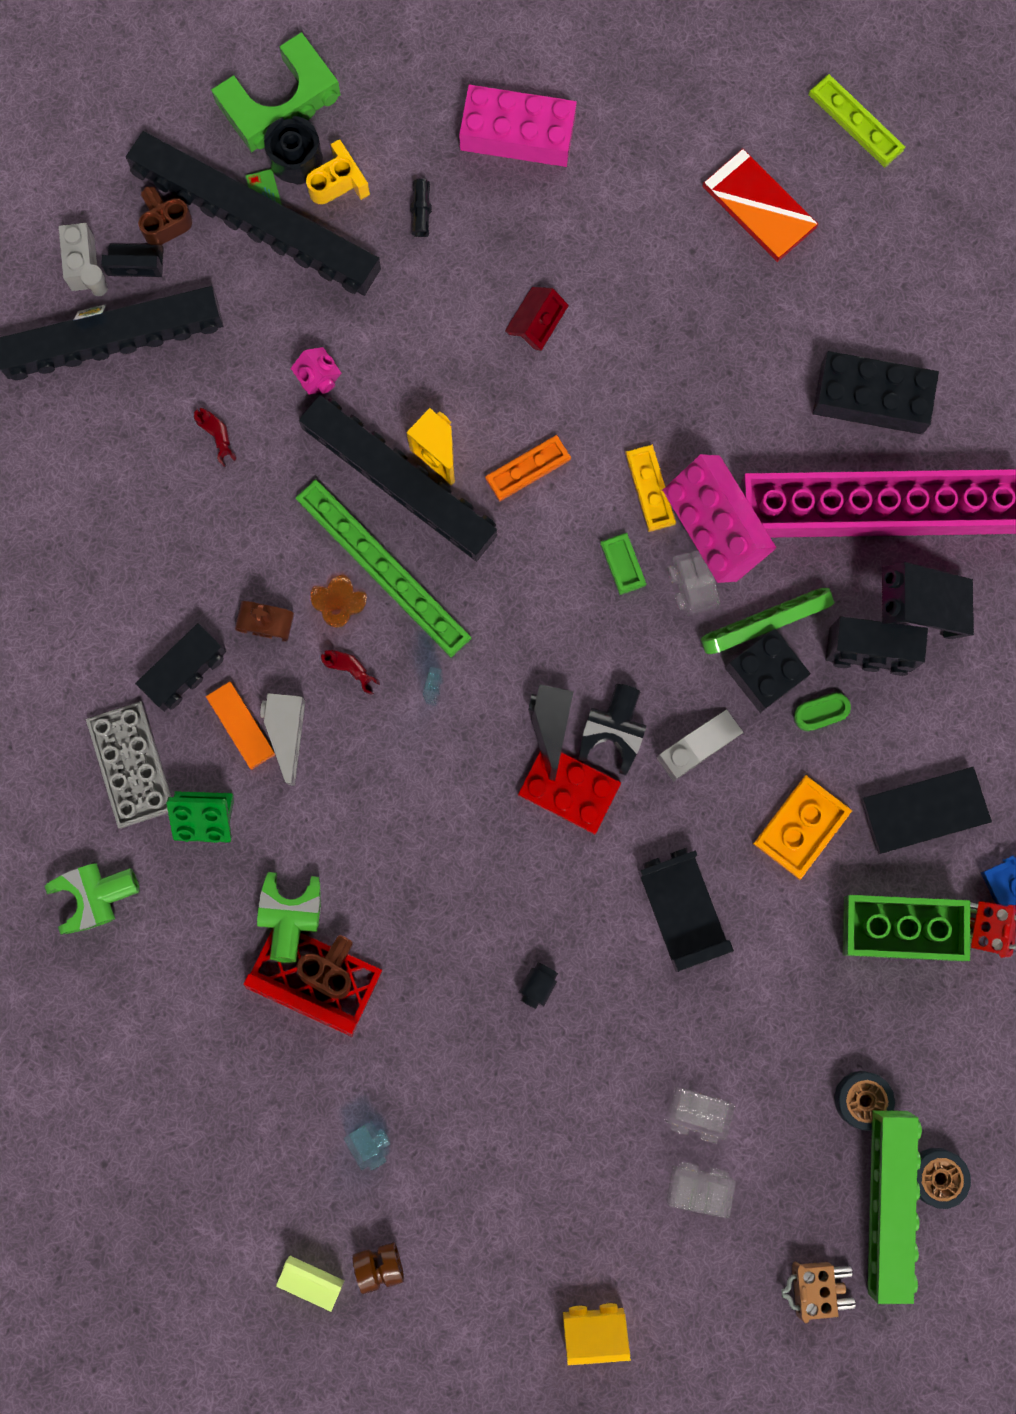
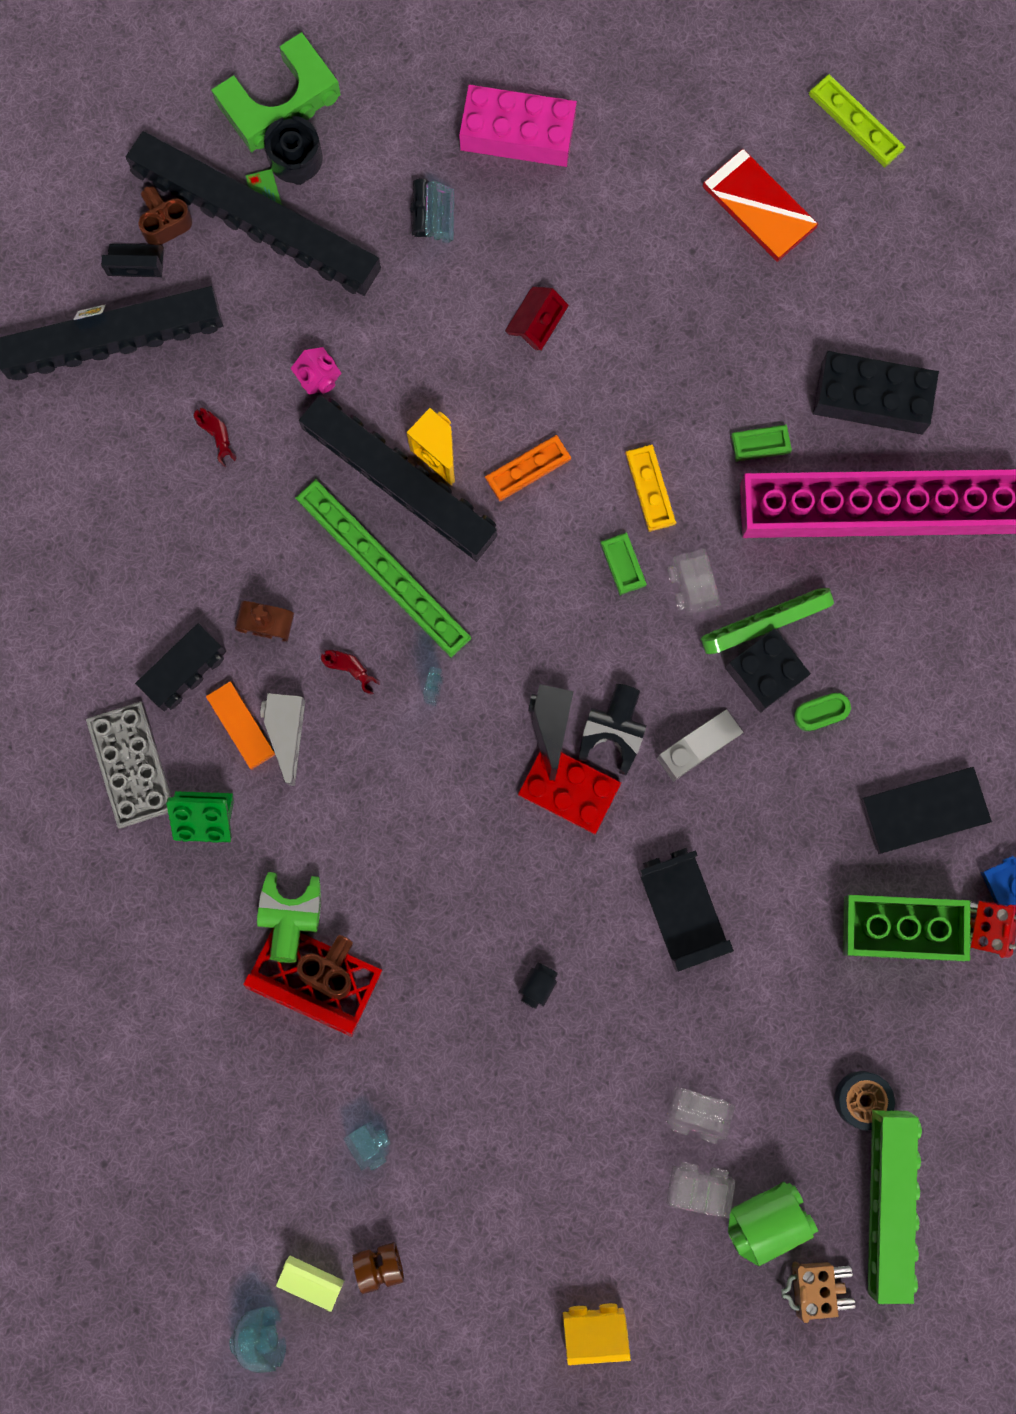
(80, 259): light grey hinge -> none
(93, 895): bright green connector -> none
(257, 1341): none -> clear light blue cylinder
(334, 184): yellow tile -> none
(338, 597): clear orange plate -> none
(436, 210): none -> clear light blue tile
(718, 518): dark pink brick -> none
(761, 443): none -> bright green tile
(770, 1224): none -> bright green cylinder
(802, 827): light orange tile -> none
(876, 645): black brick -> none
(928, 599): black panel -> none
(955, 1178): wheel -> none

